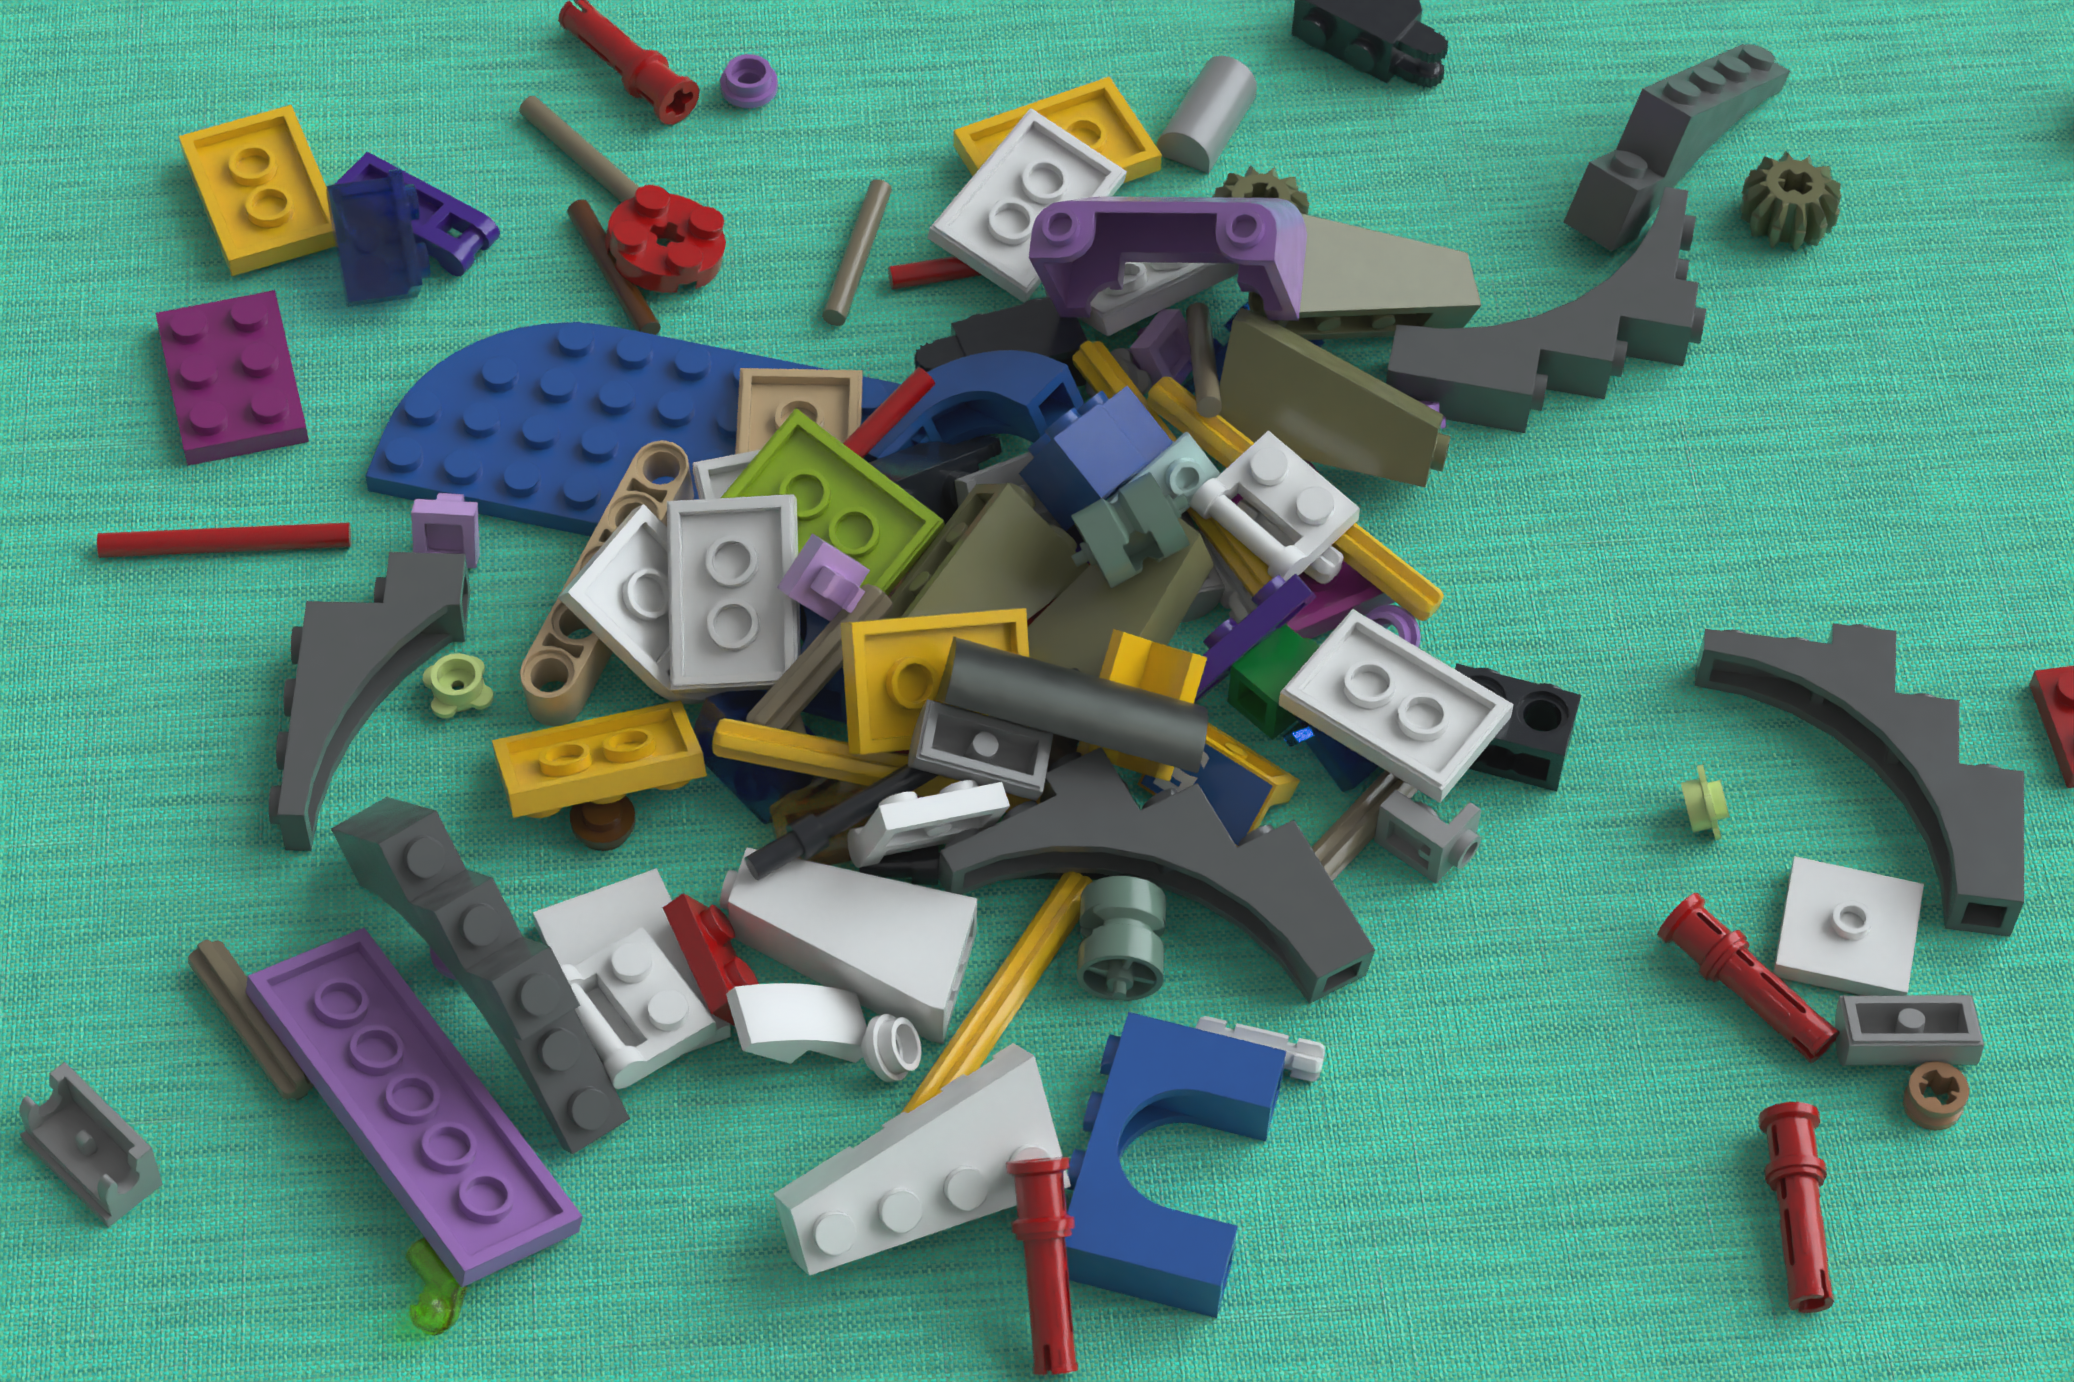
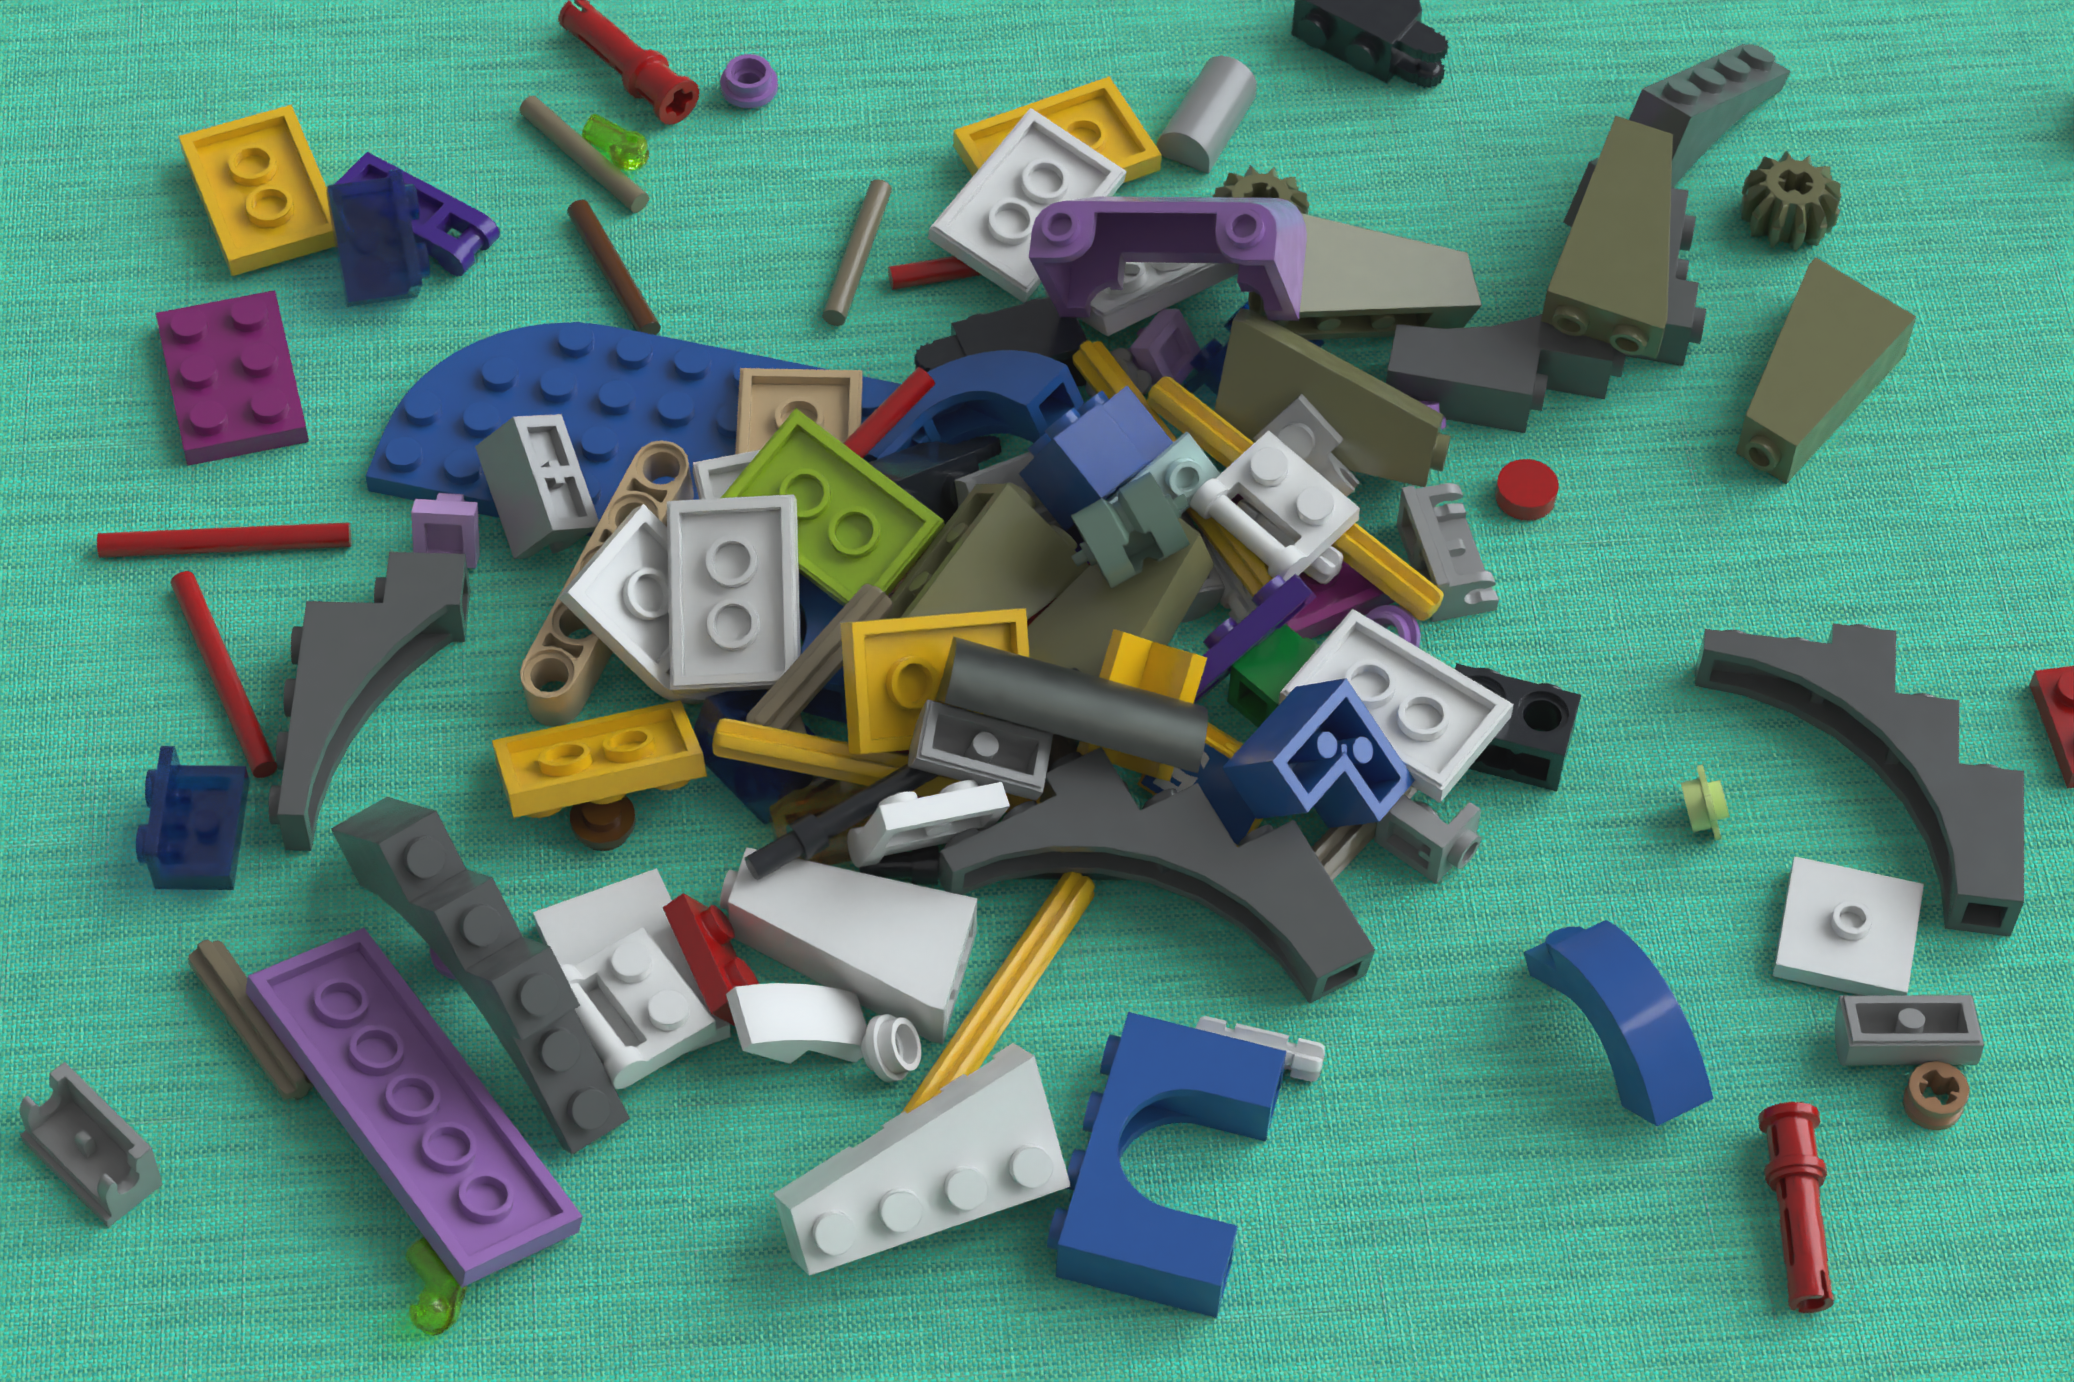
(192, 824): none -> clear blue bracket
(223, 675): none -> red bar
(457, 671): yellowish green plate -> none
(537, 484): none -> light grey hinge
(625, 148): none -> clear neon green arm
(655, 215): red plate -> none
(824, 579): lavender tile -> none
(1043, 1229): red pin -> none
(1121, 938): sand green wheel -> none
(1203, 360): dark tan bar -> none
(1312, 439): none -> light grey plate
(1322, 755): none -> blue brick
(1444, 550): none -> light grey hinge
(1526, 489): none -> red tile
(1617, 252): none -> olive slope
(1633, 1015): none -> blue arch
(1726, 958): red pin -> none
(1823, 366): none -> olive slope

